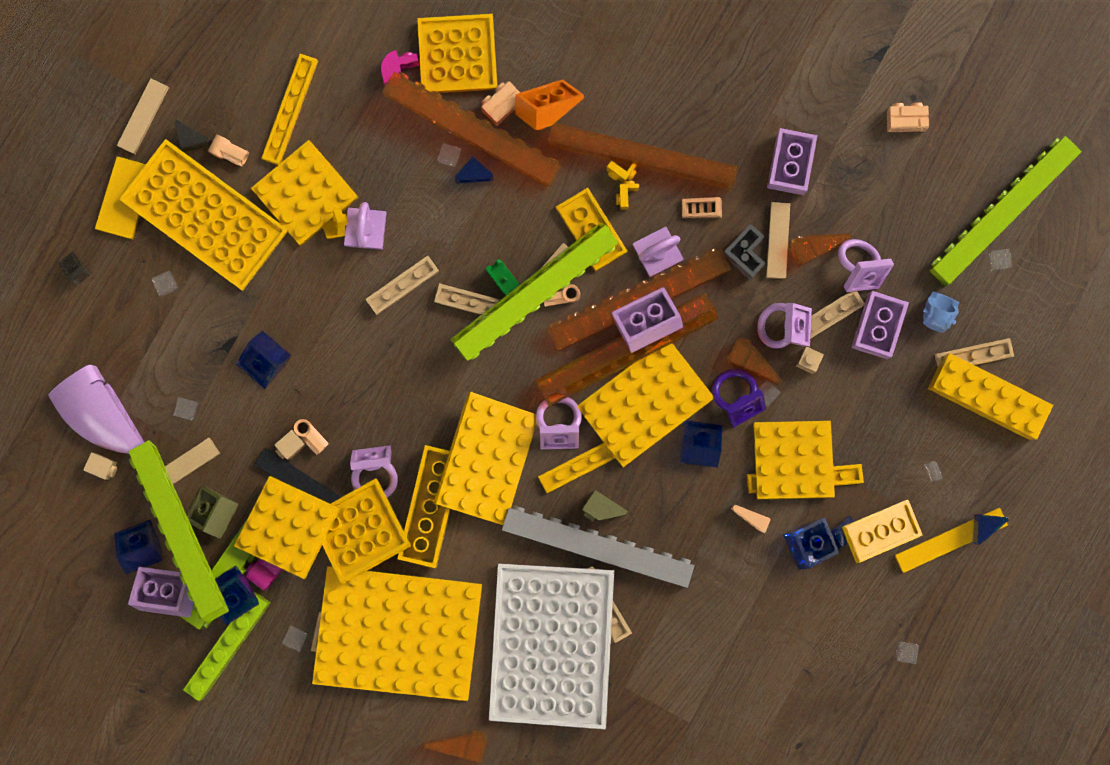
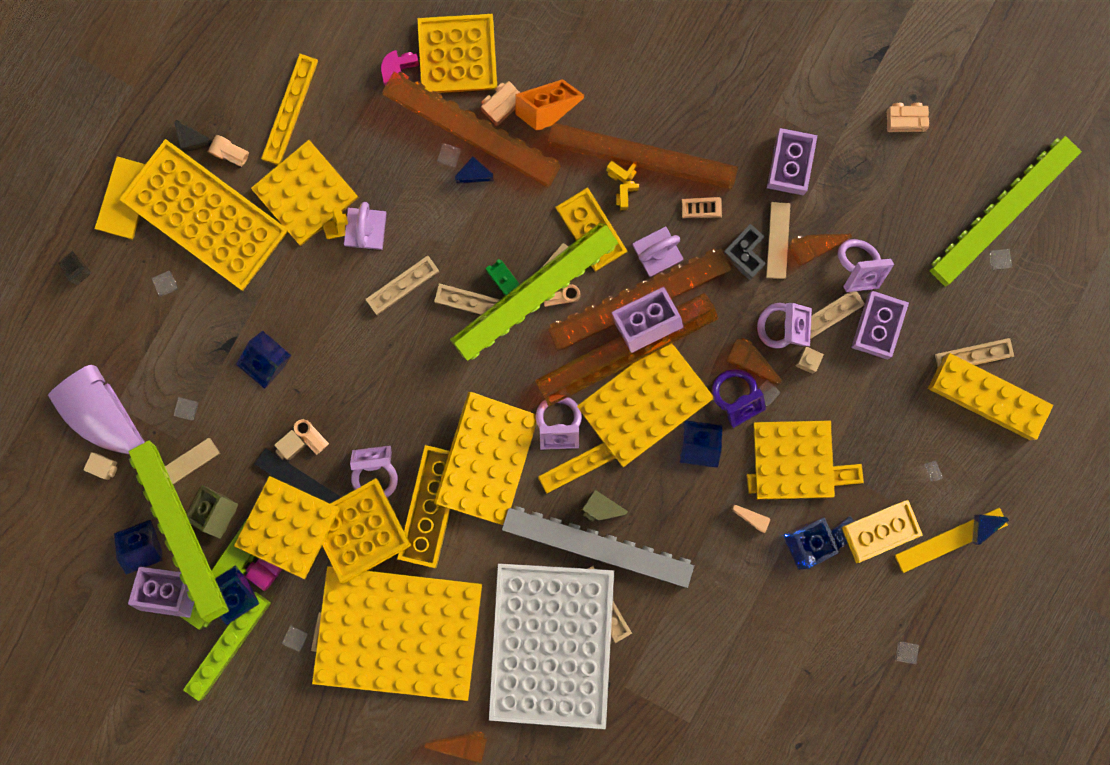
(142, 116): tan tile -> none
(940, 312): medium blue helmet -> none

